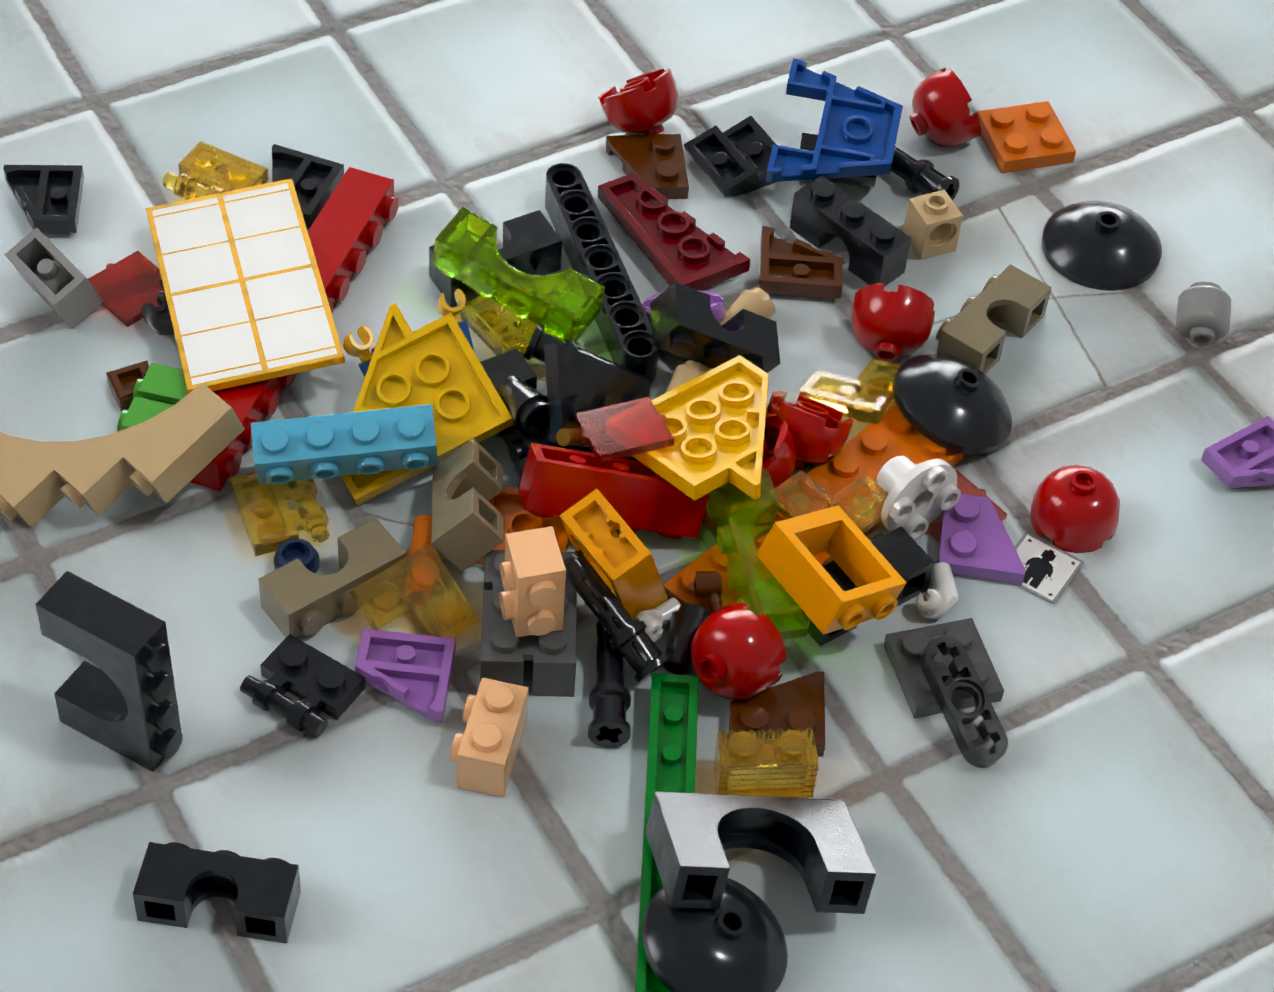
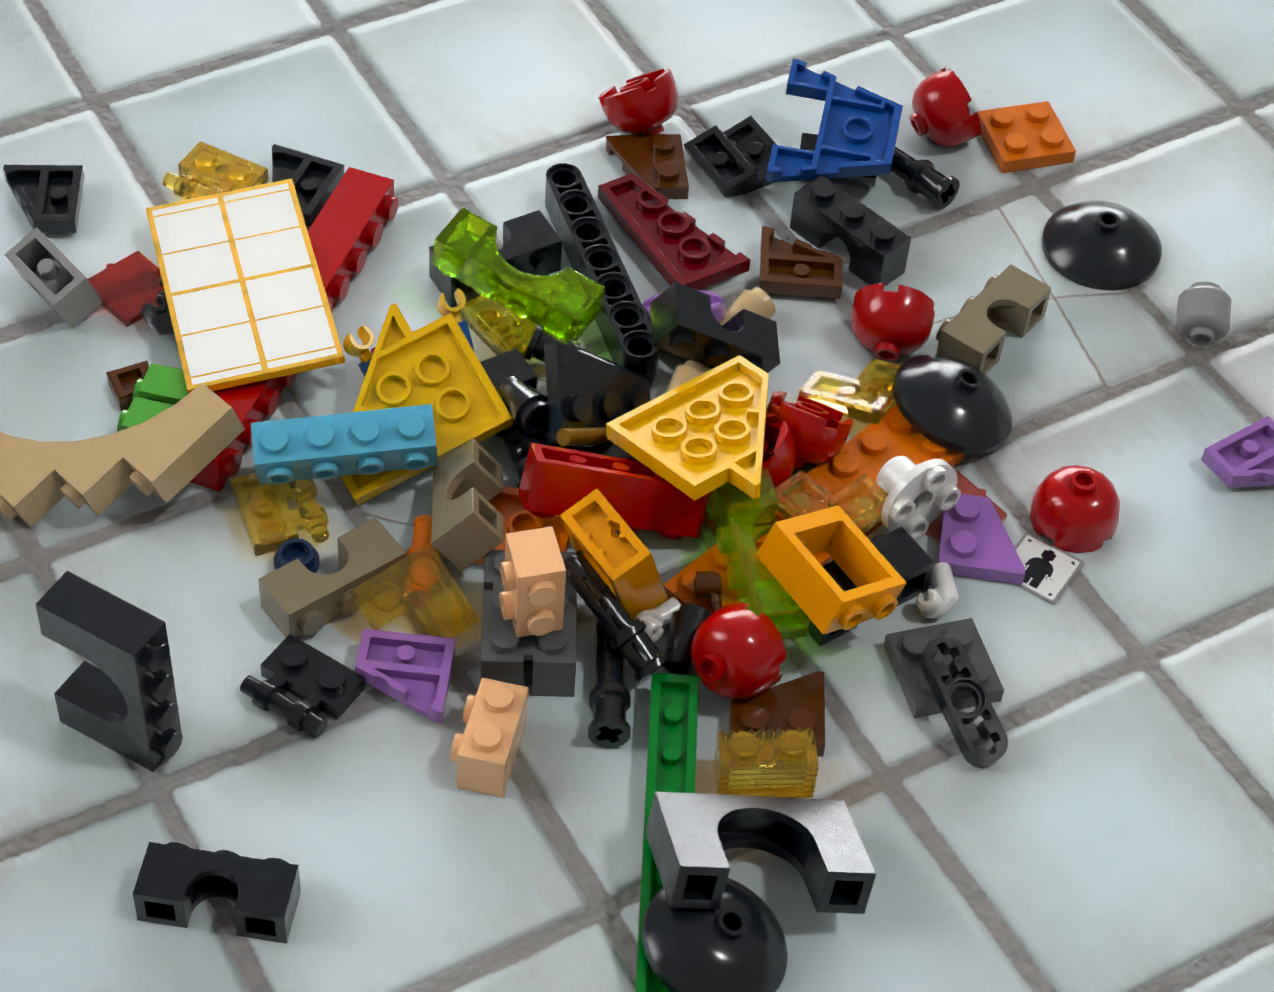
(624, 429): clear red piece -> none
(932, 224): tan brick -> none

